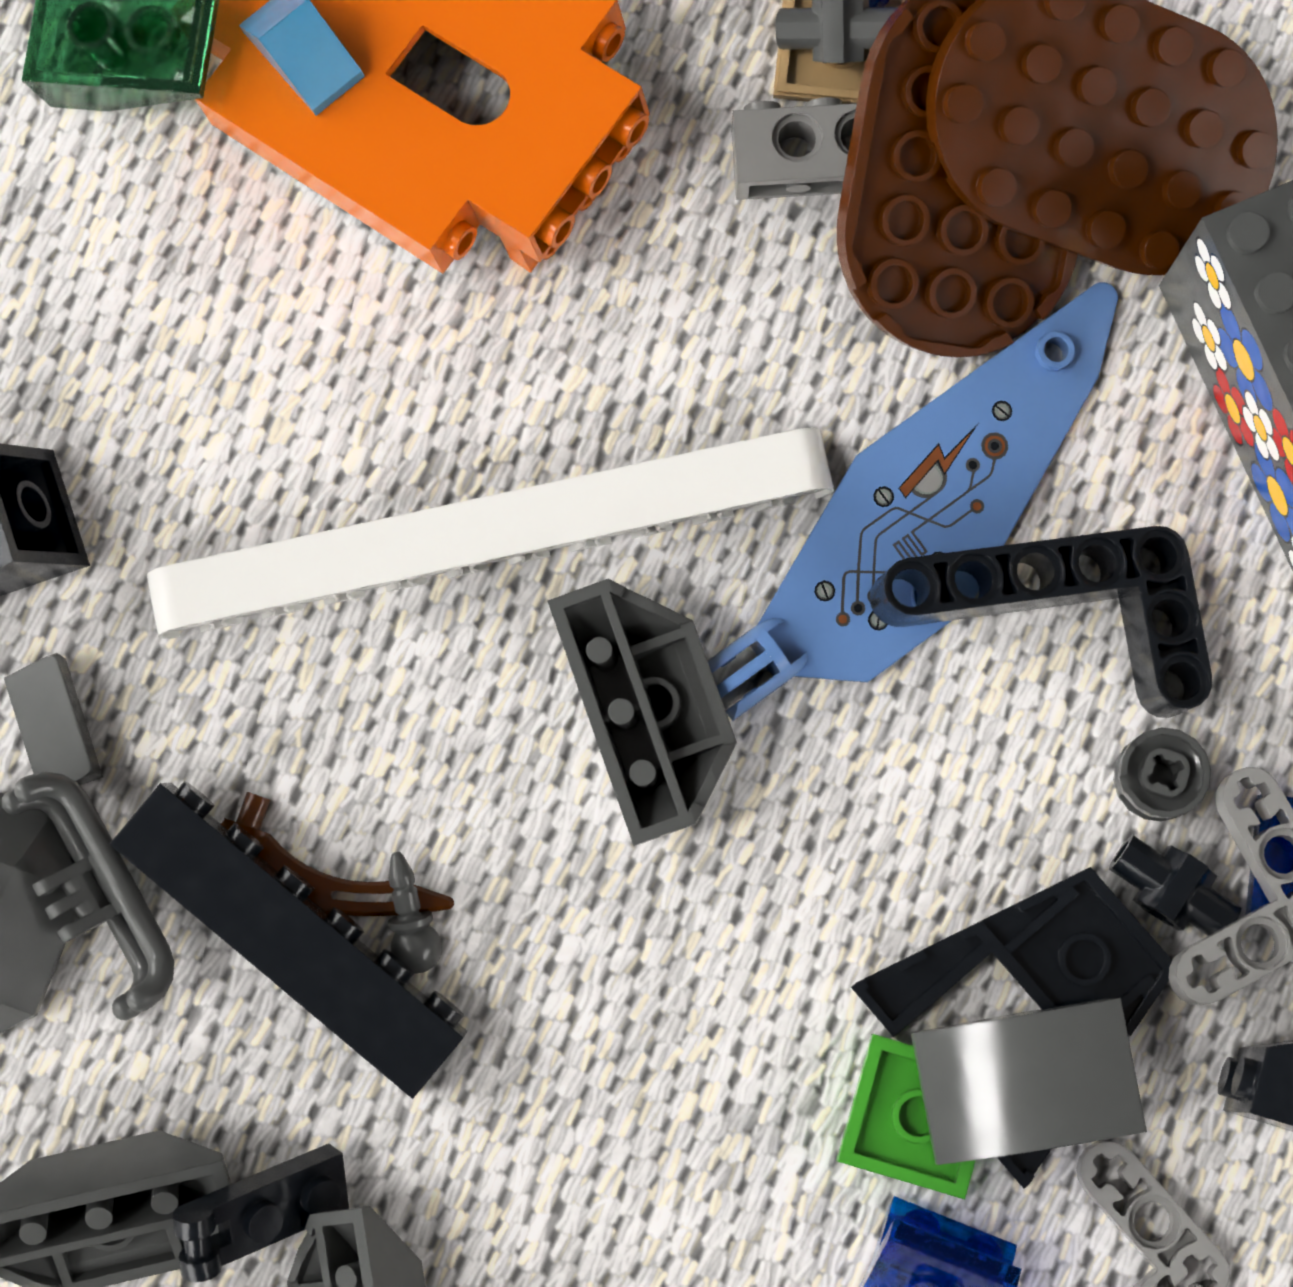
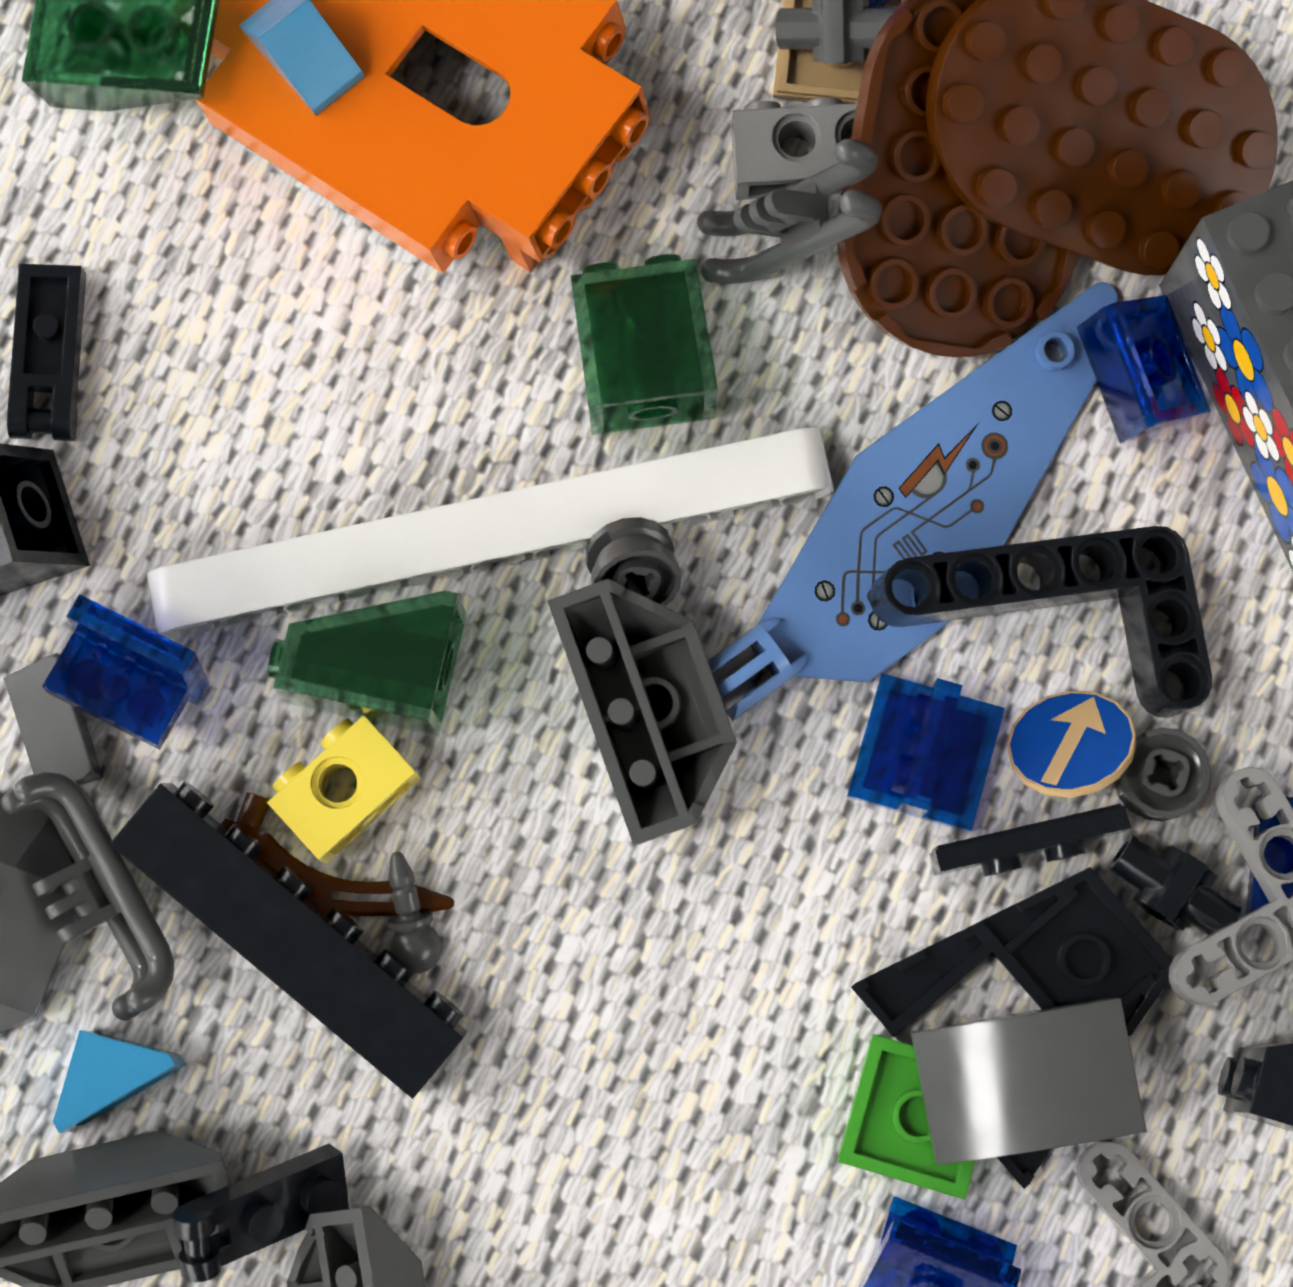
(46, 350): none -> black plate
(107, 1073): none -> dark azure slope
(125, 673): none -> clear blue bracket
(328, 825): none -> light yellow brick
(375, 661): none -> clear green slope
(637, 556): none -> dark grey wheel
(644, 344): none -> clear green slope
(797, 217): none -> dark grey piece
(926, 751): none -> clear blue bracket
(1056, 837): none -> black plate
(1071, 744): none -> blue piece
(1142, 366): none -> clear blue slope

